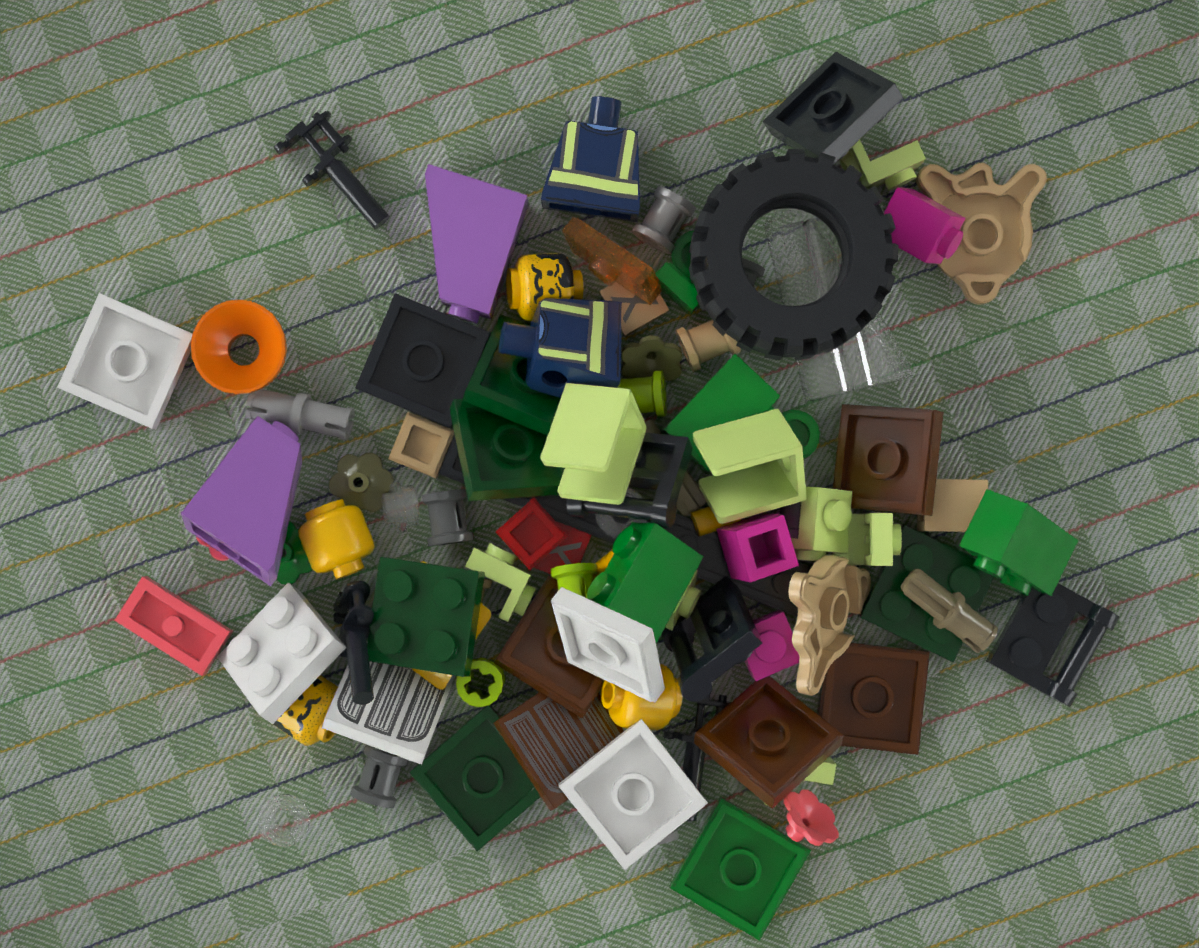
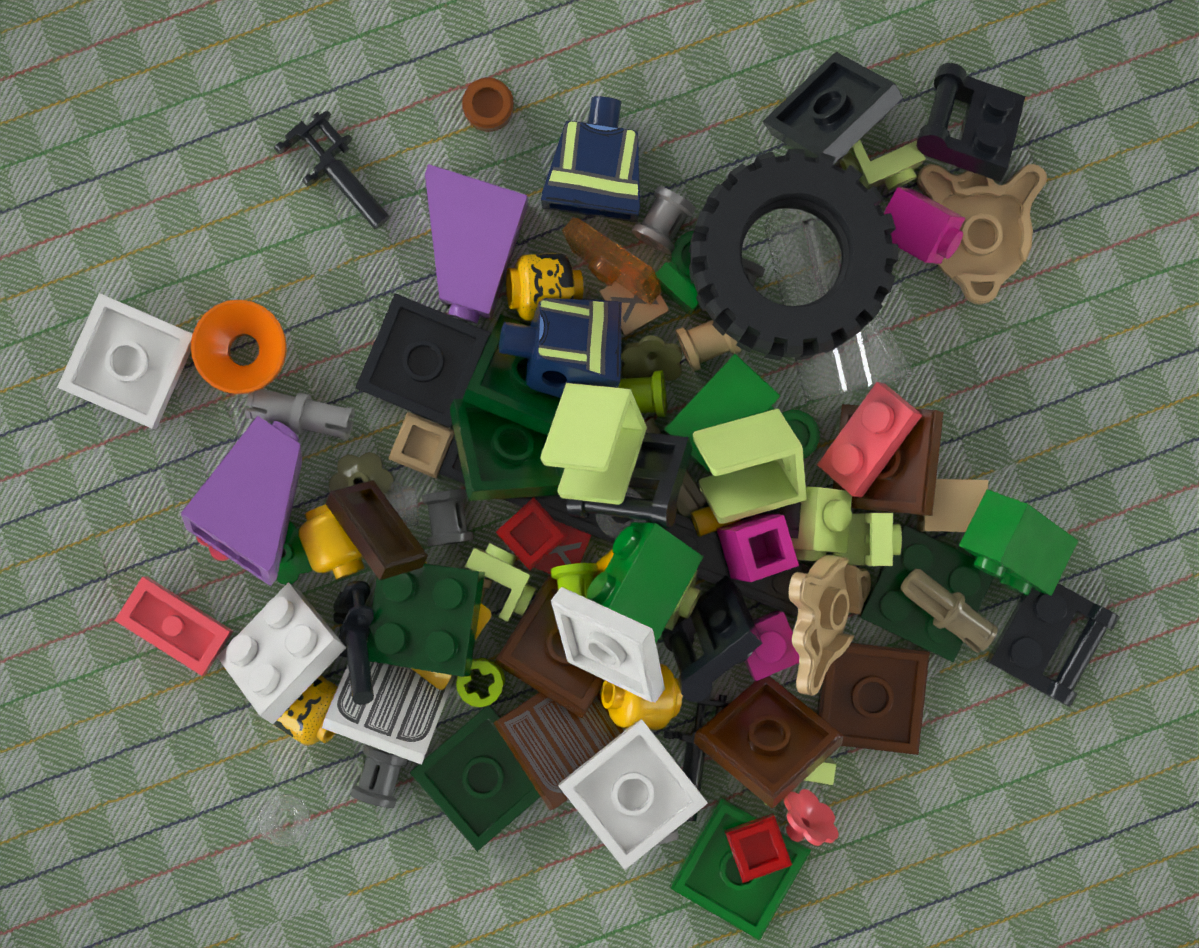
(376, 530): none -> dark brown tile
(488, 104): none -> dark orange tile
(758, 847): none -> red tile
(869, 439): none -> coral plate
(987, 127): none -> black plate

